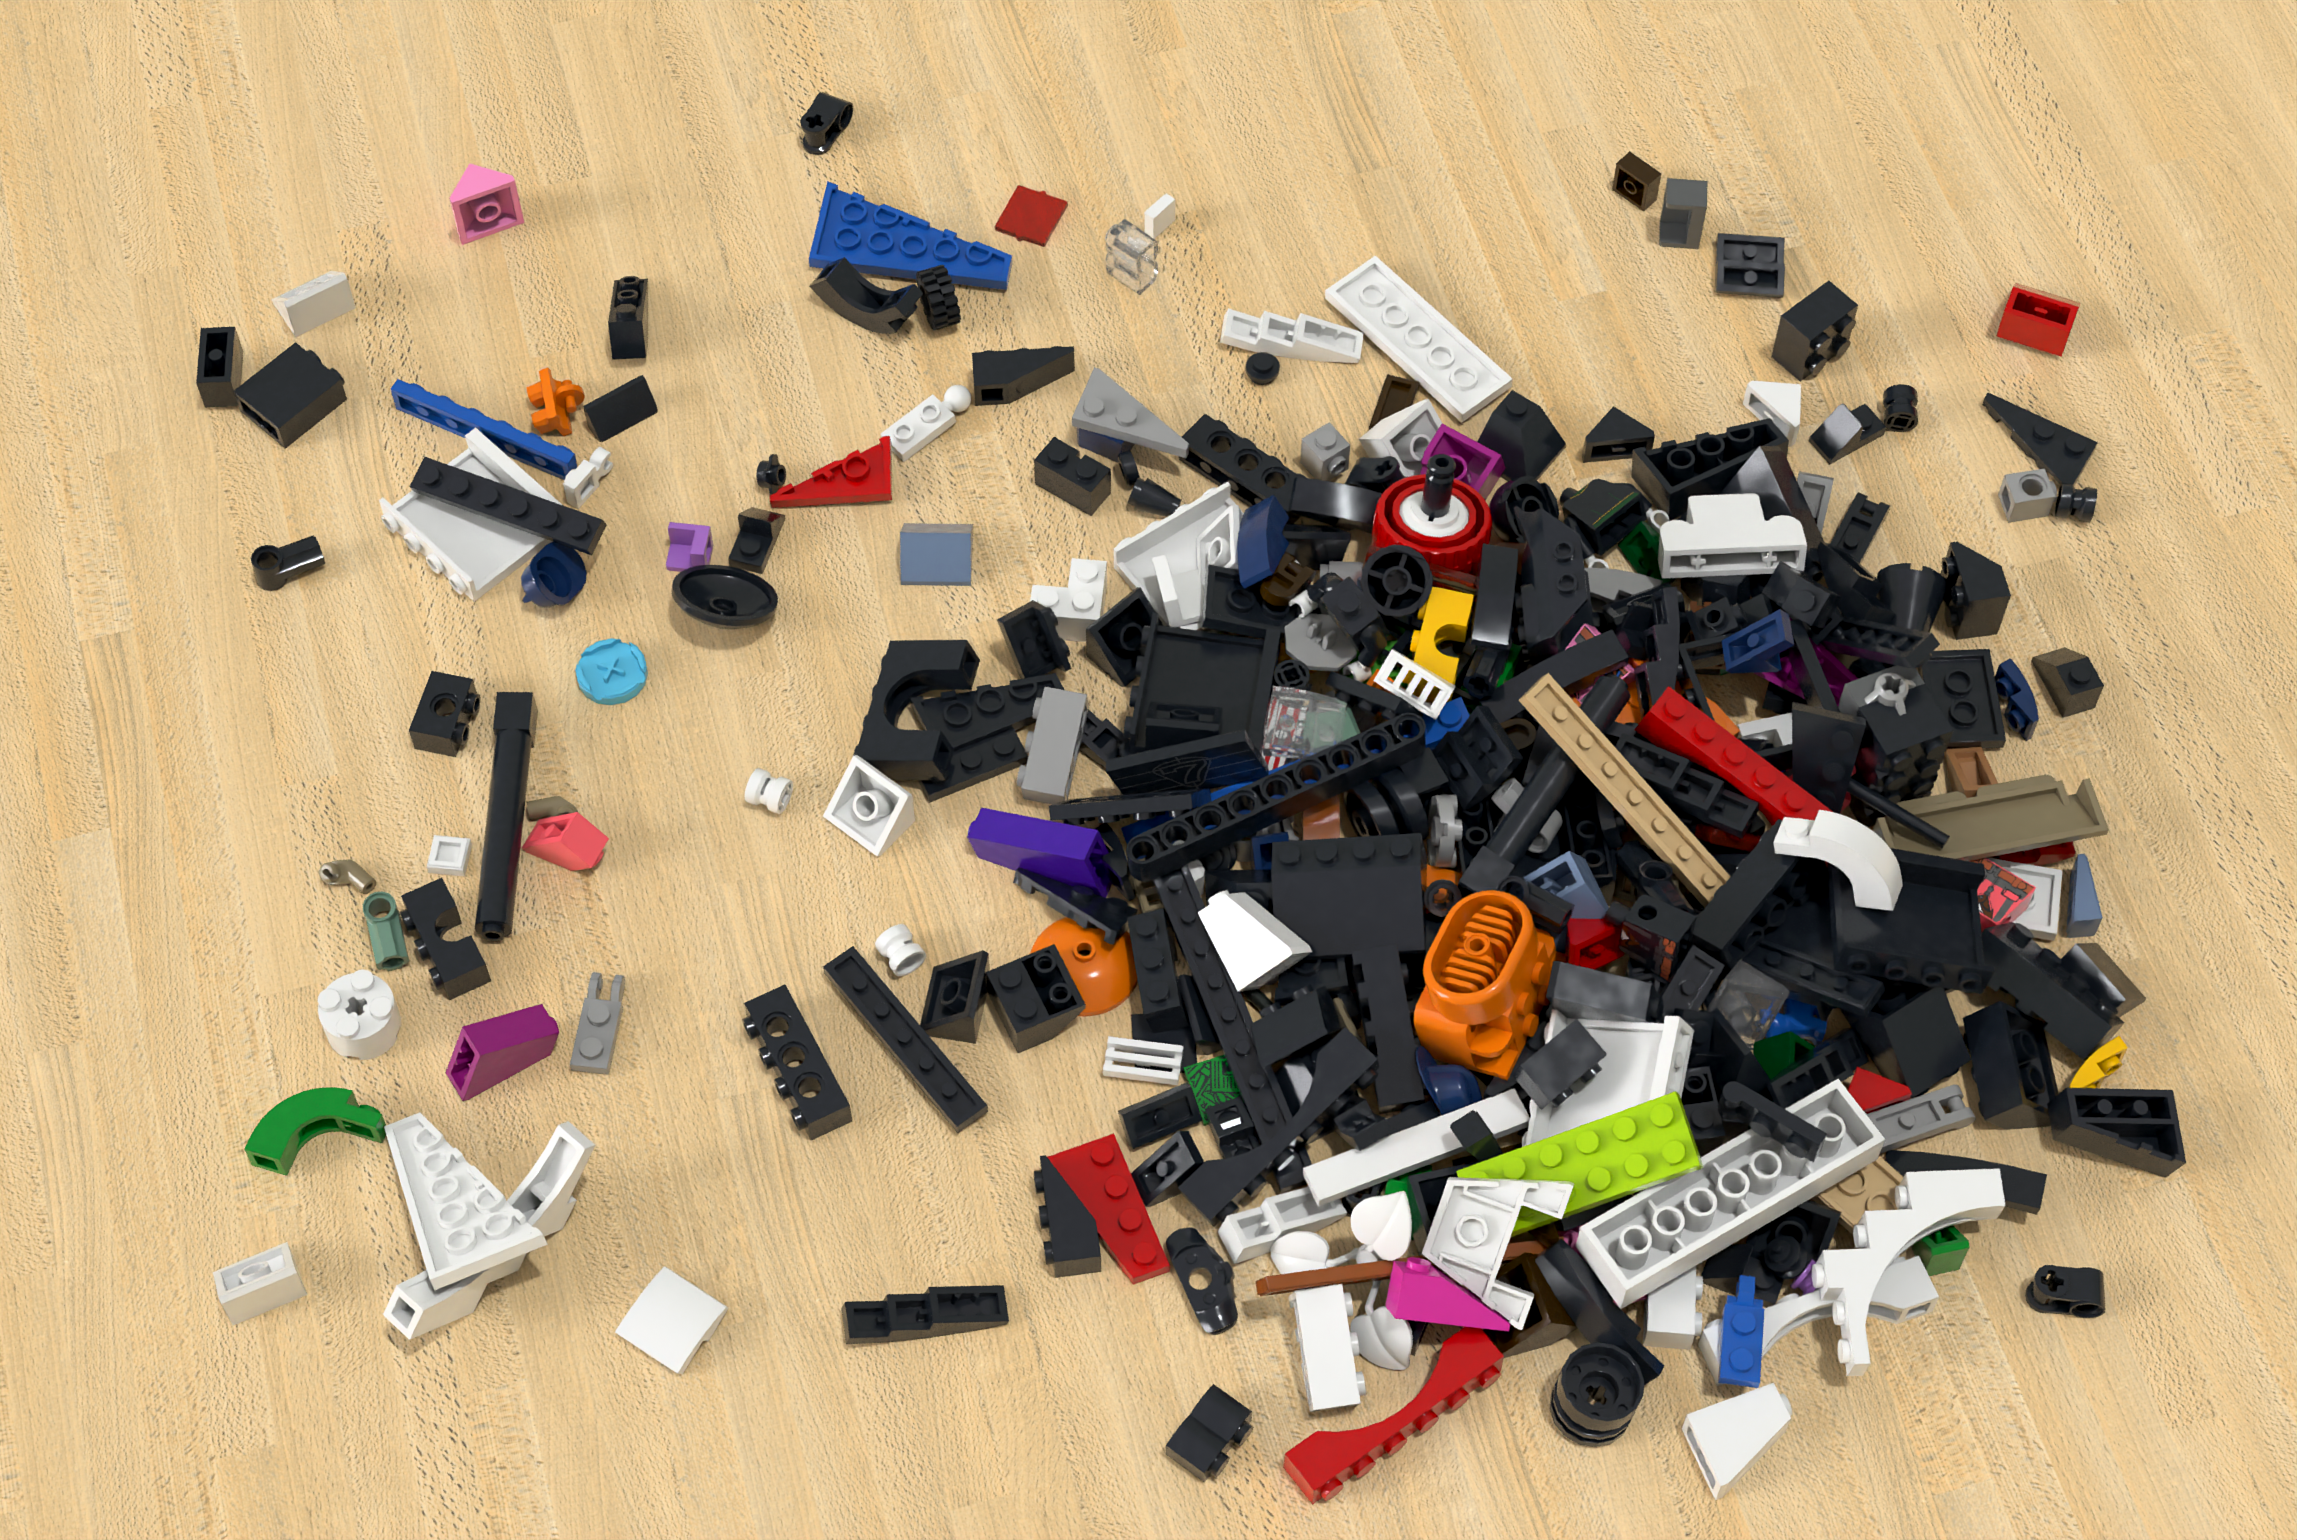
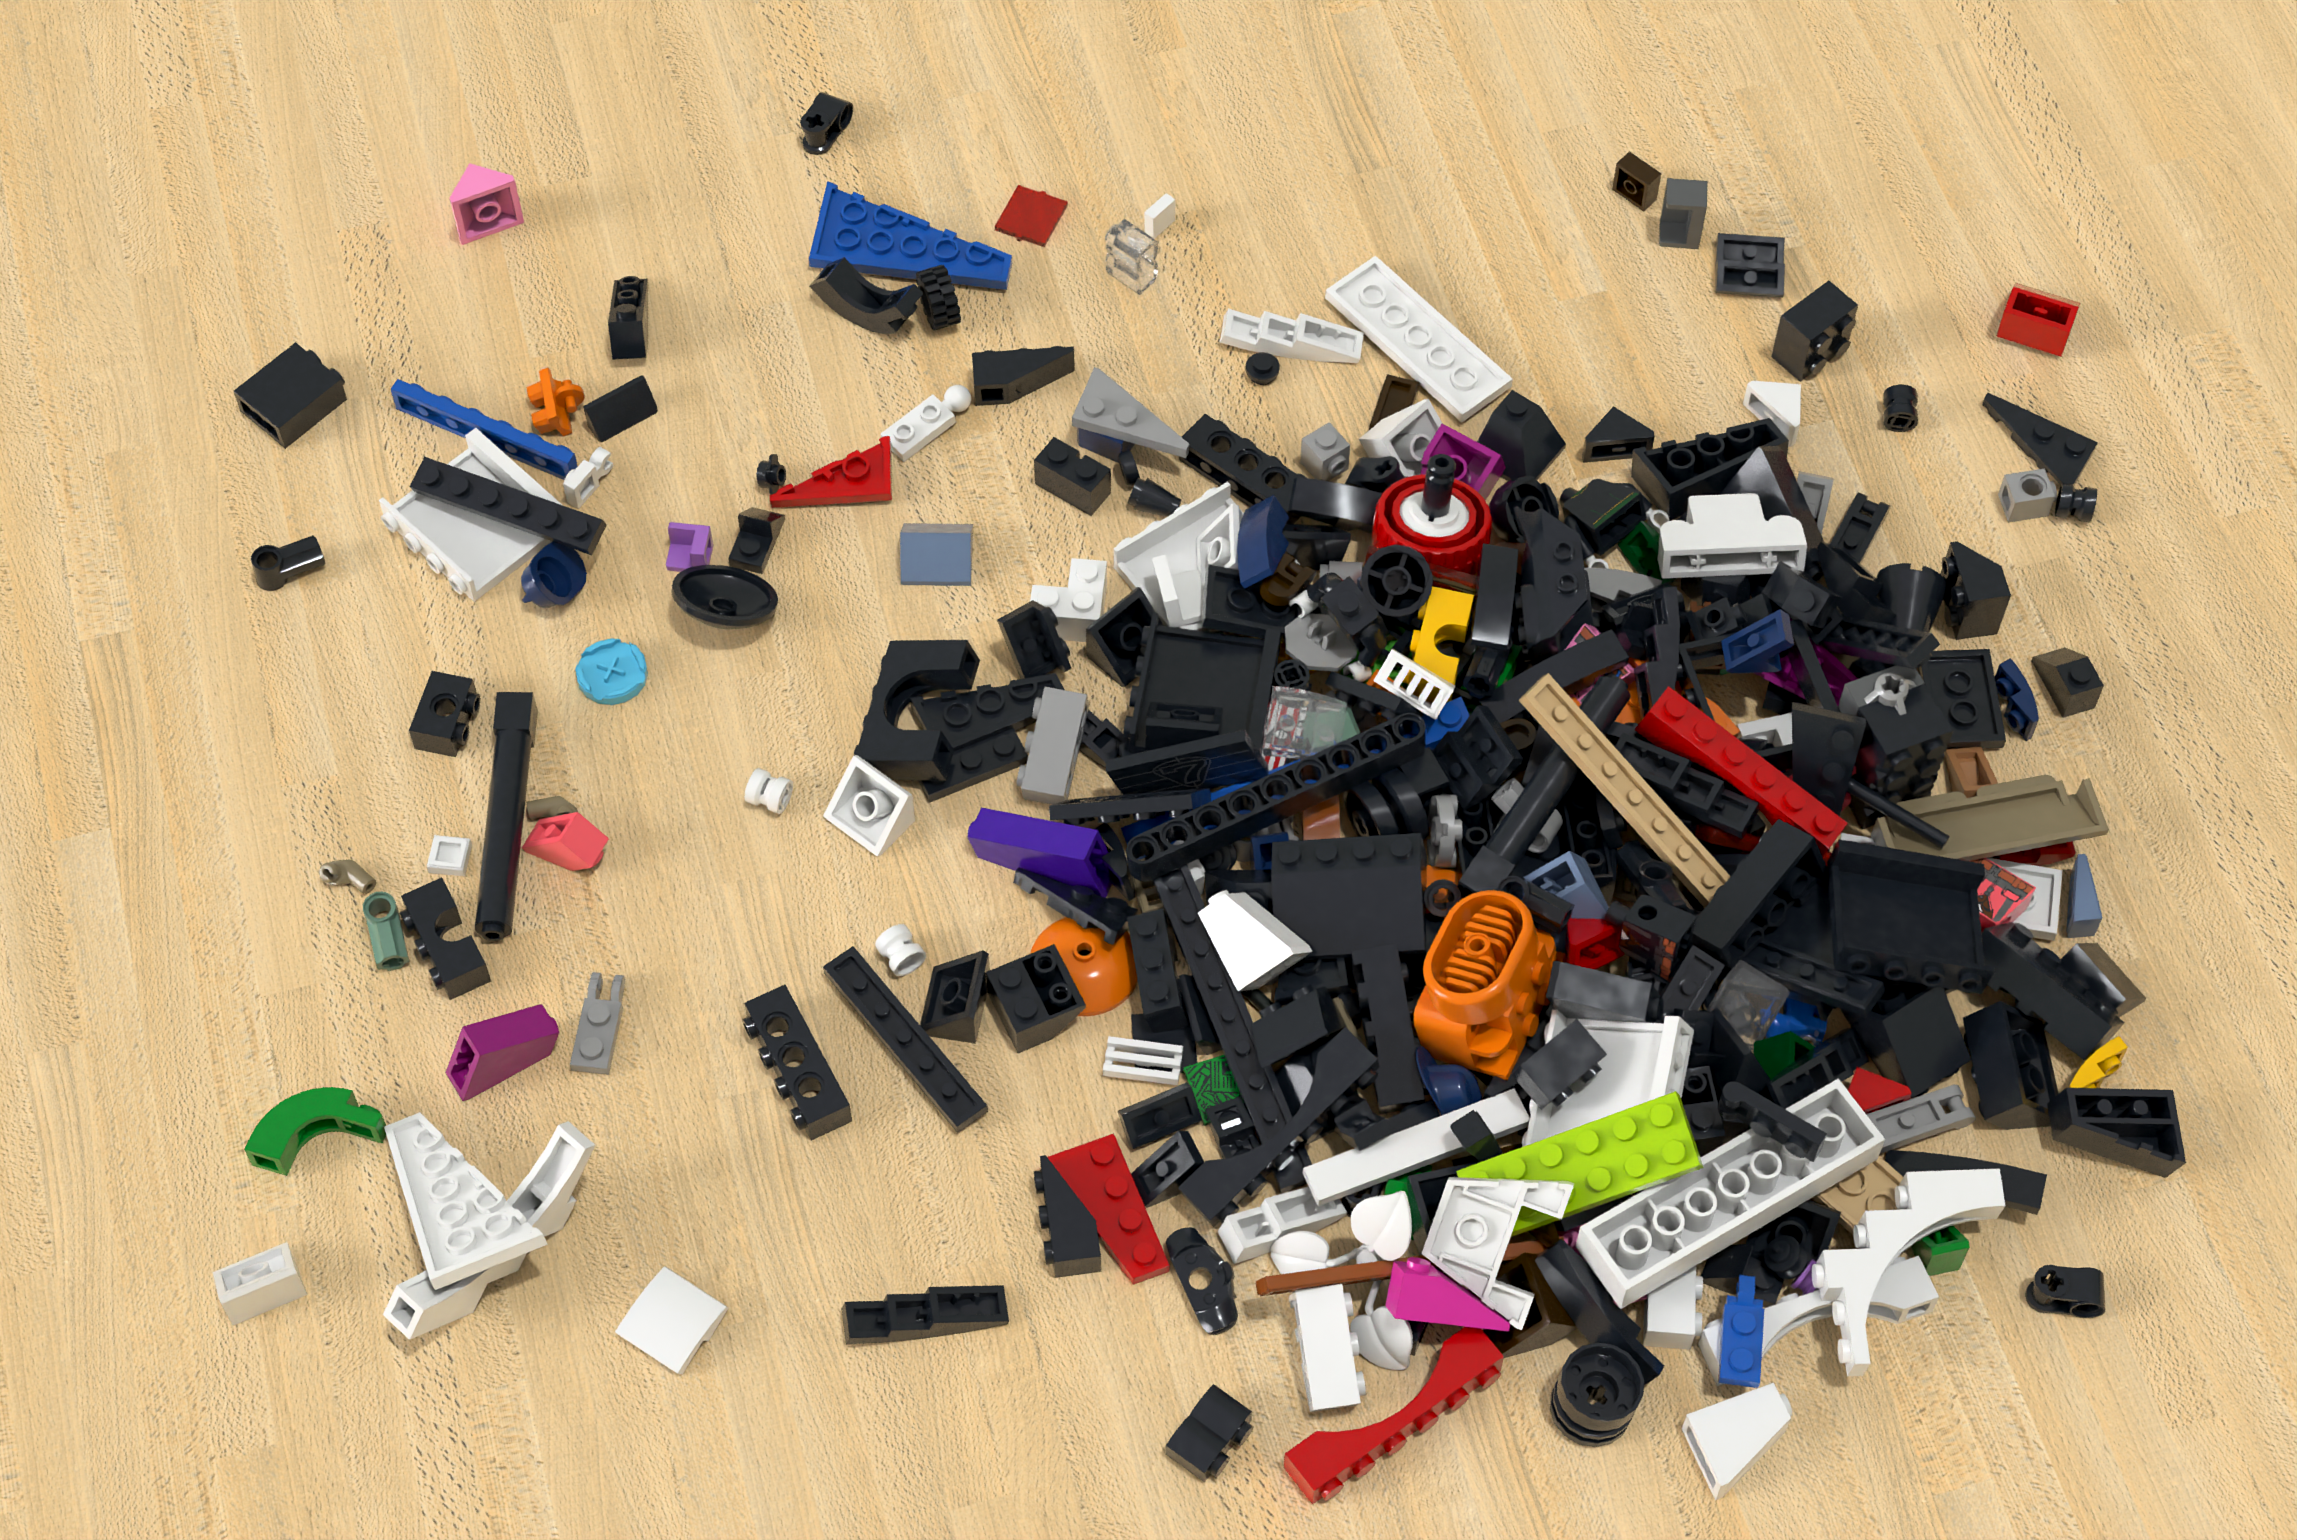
(219, 366): black brick -> none
(315, 302): white slope -> none
(359, 1015): white brick -> none
(1846, 432): black slope -> none
(1849, 847): white arch -> none

